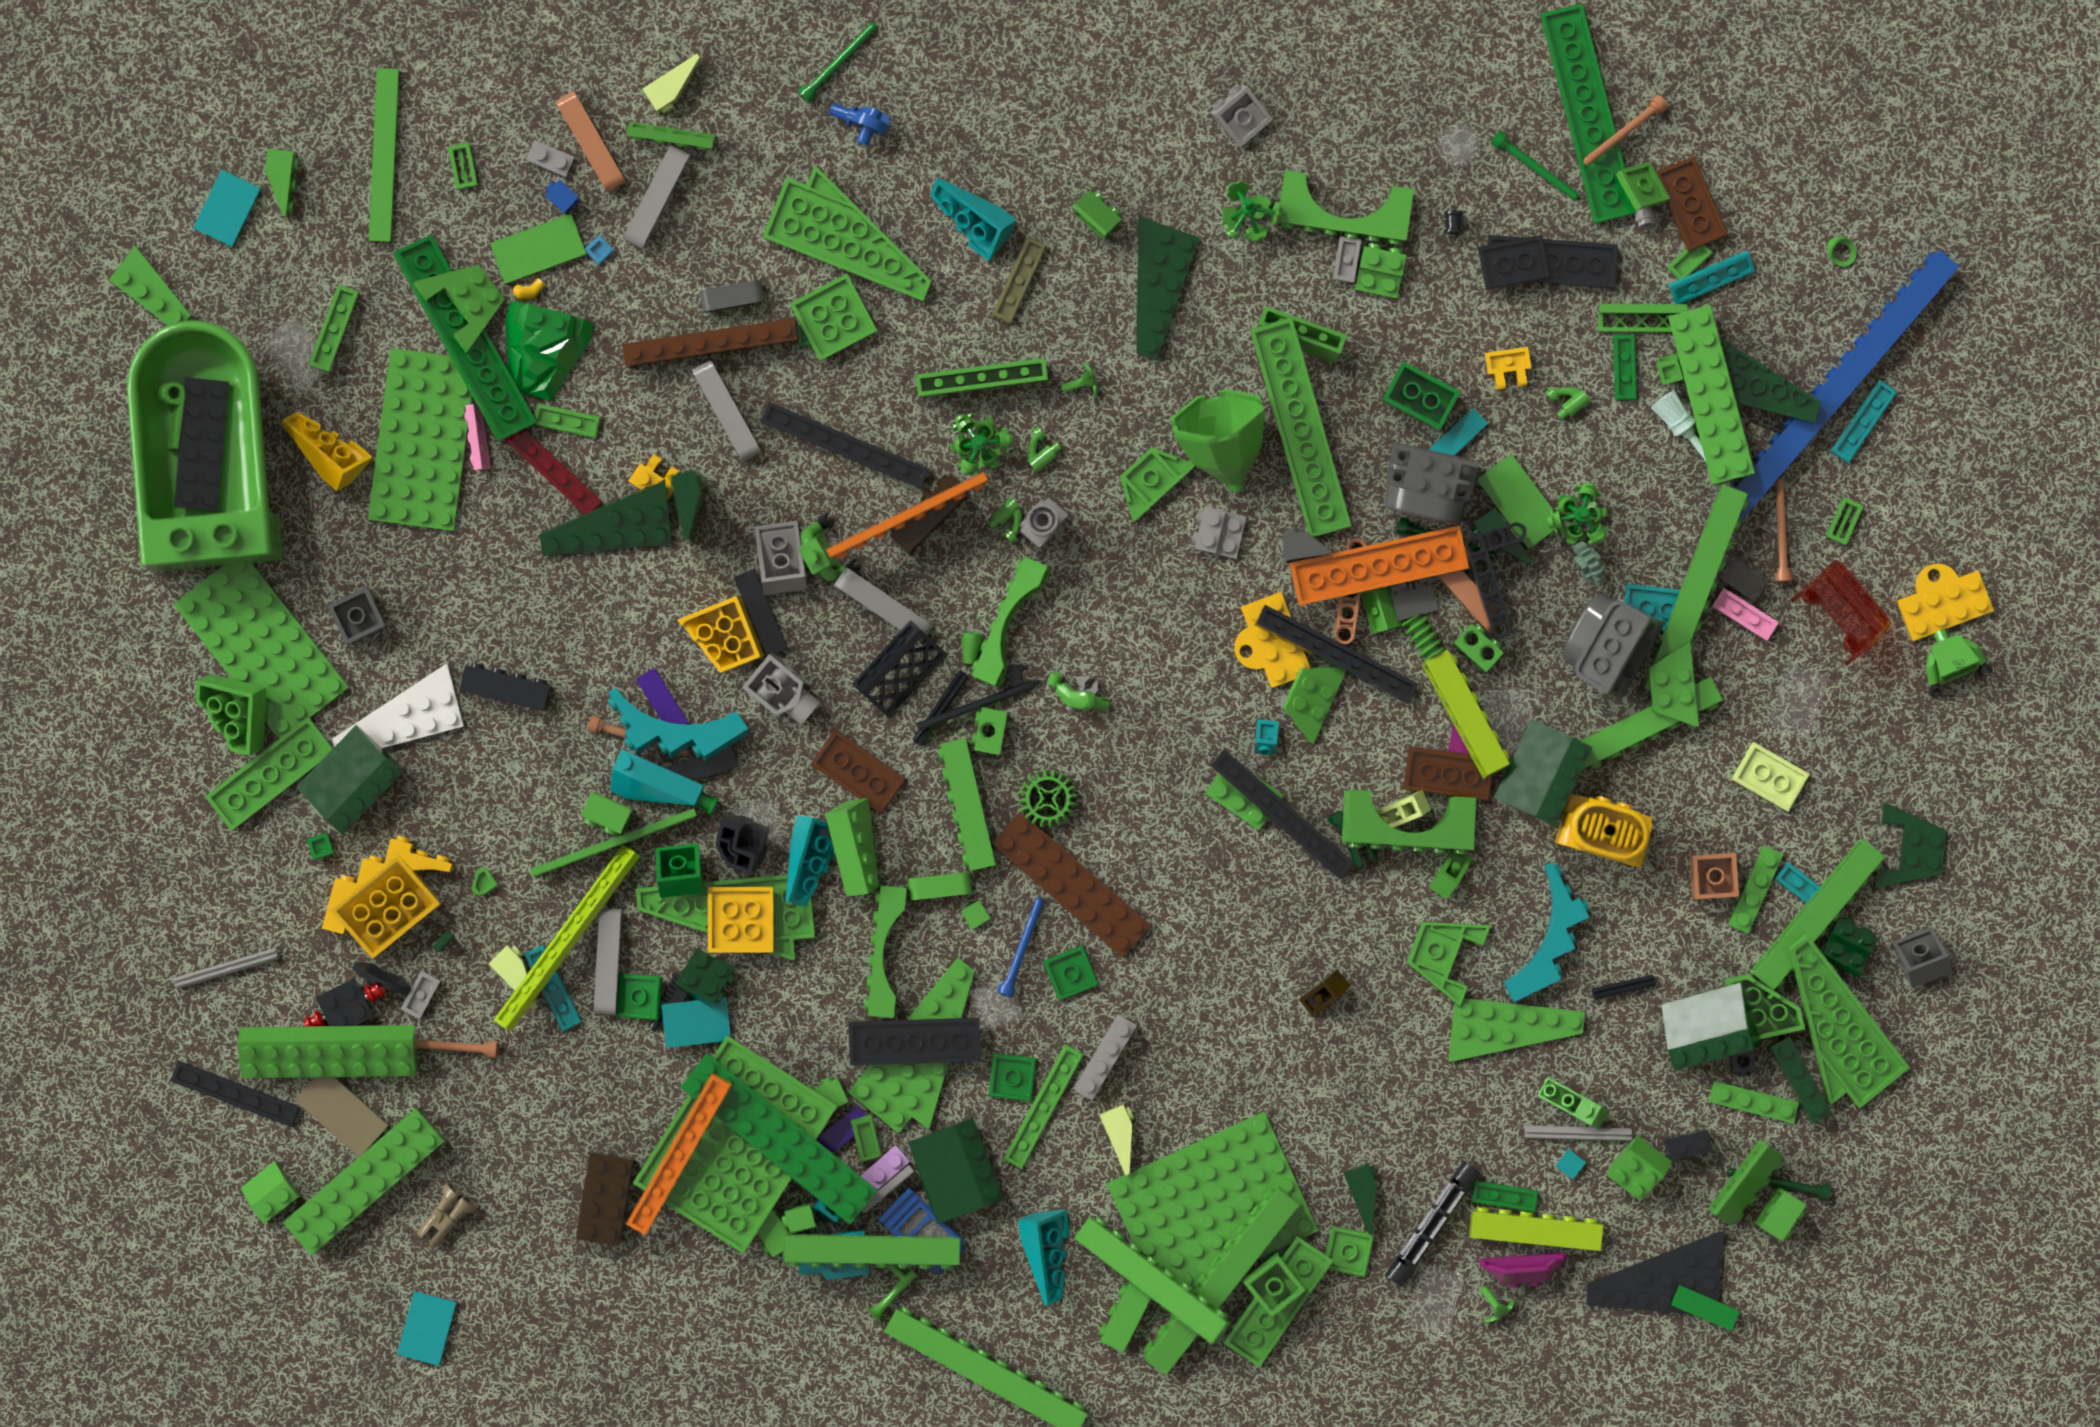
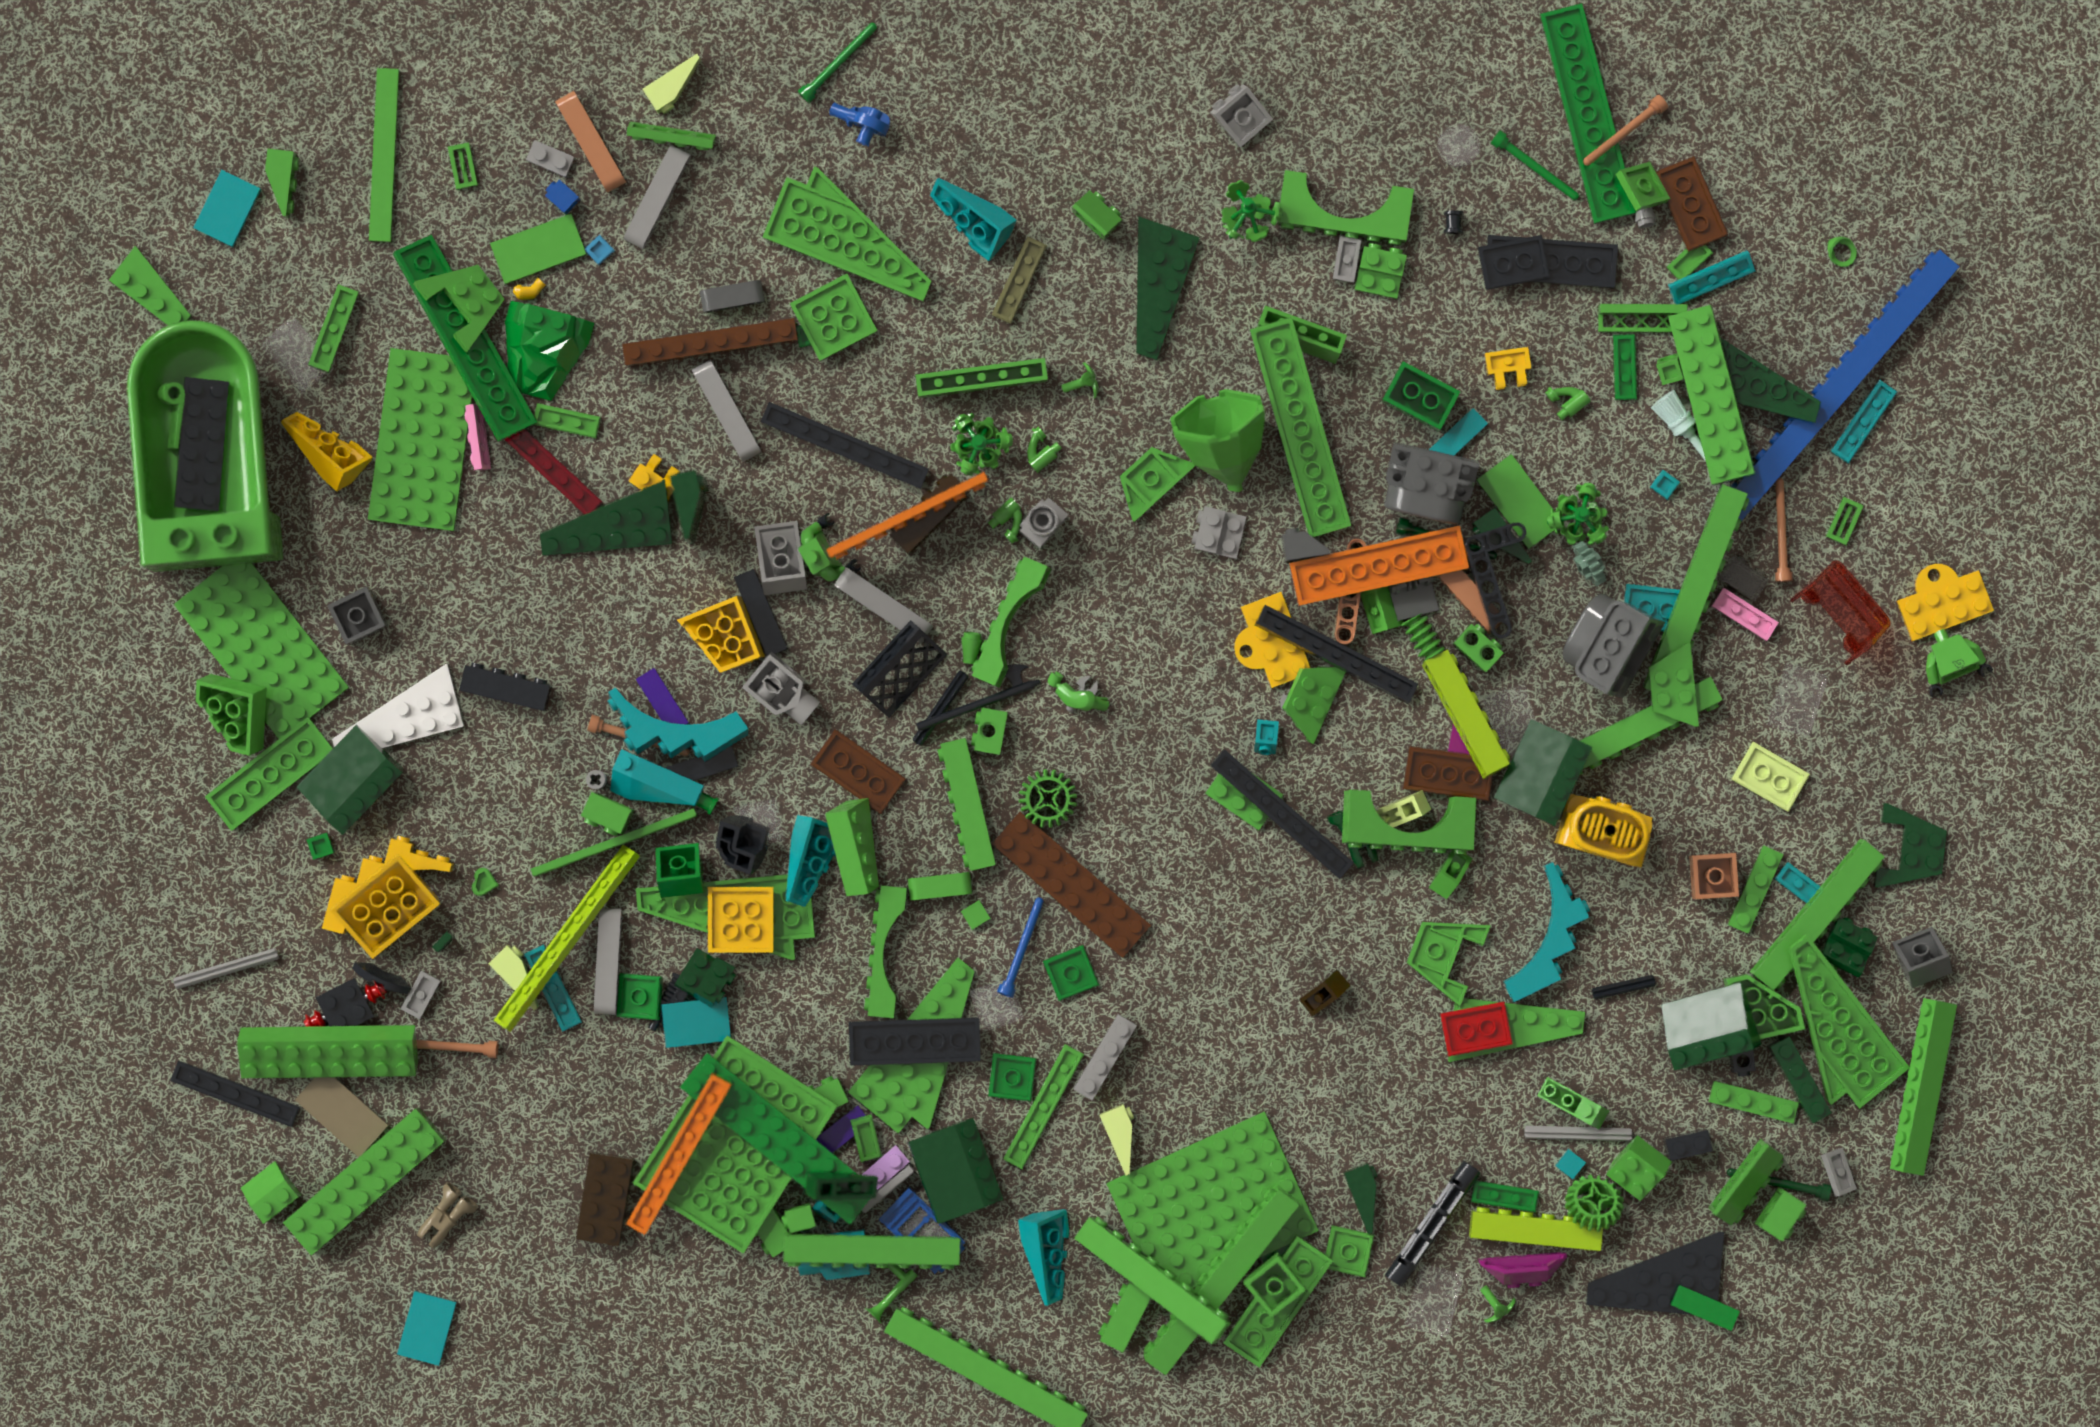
(589, 779): none -> light grey bush
(840, 1186): none -> dark green slope
(1476, 1028): none -> red tile
(1601, 1194): none -> bright green gear
(1664, 484): none -> teal tile
(1838, 1172): none -> light grey plate
(1923, 1086): none -> bright green brick

